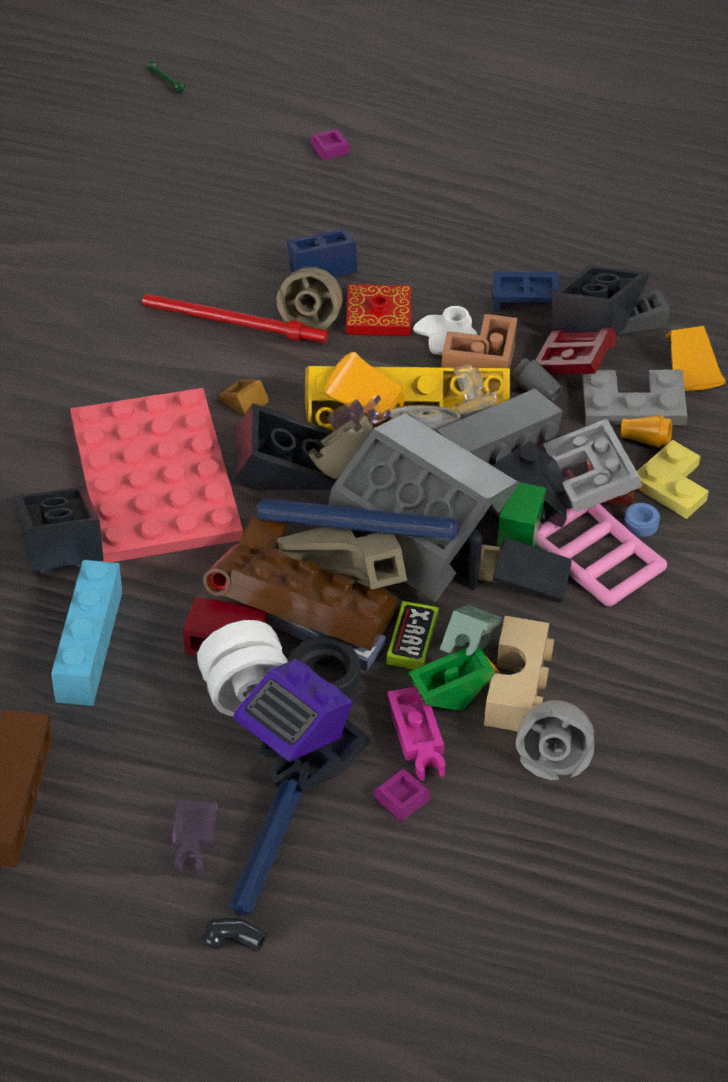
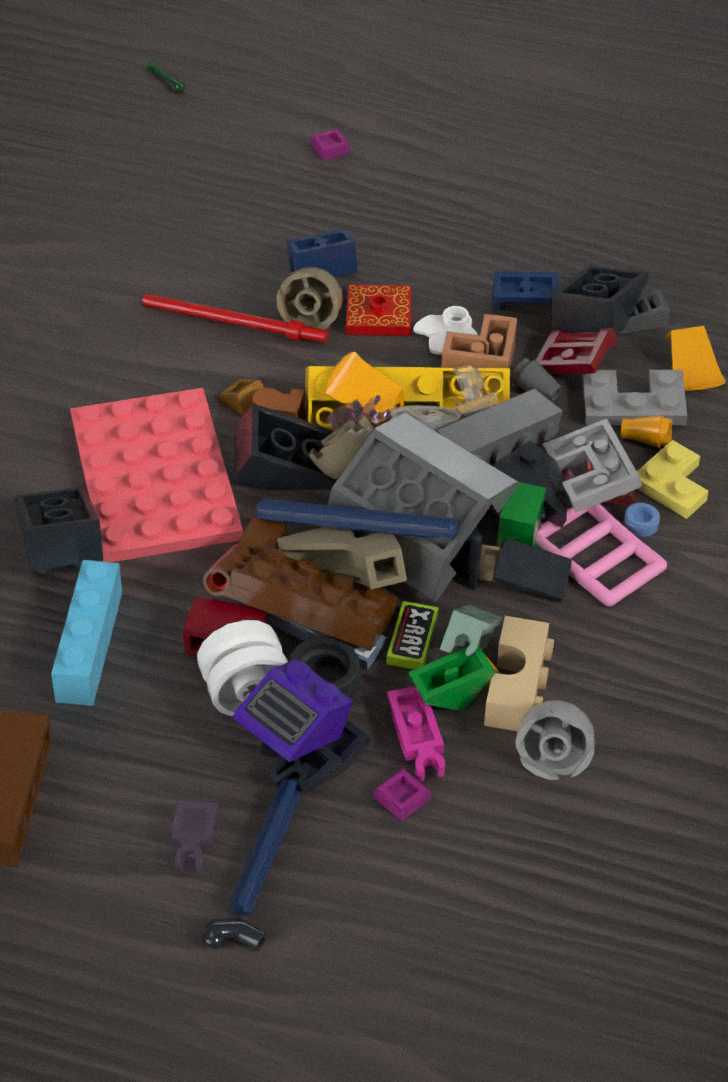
(289, 404): none -> dark orange leg

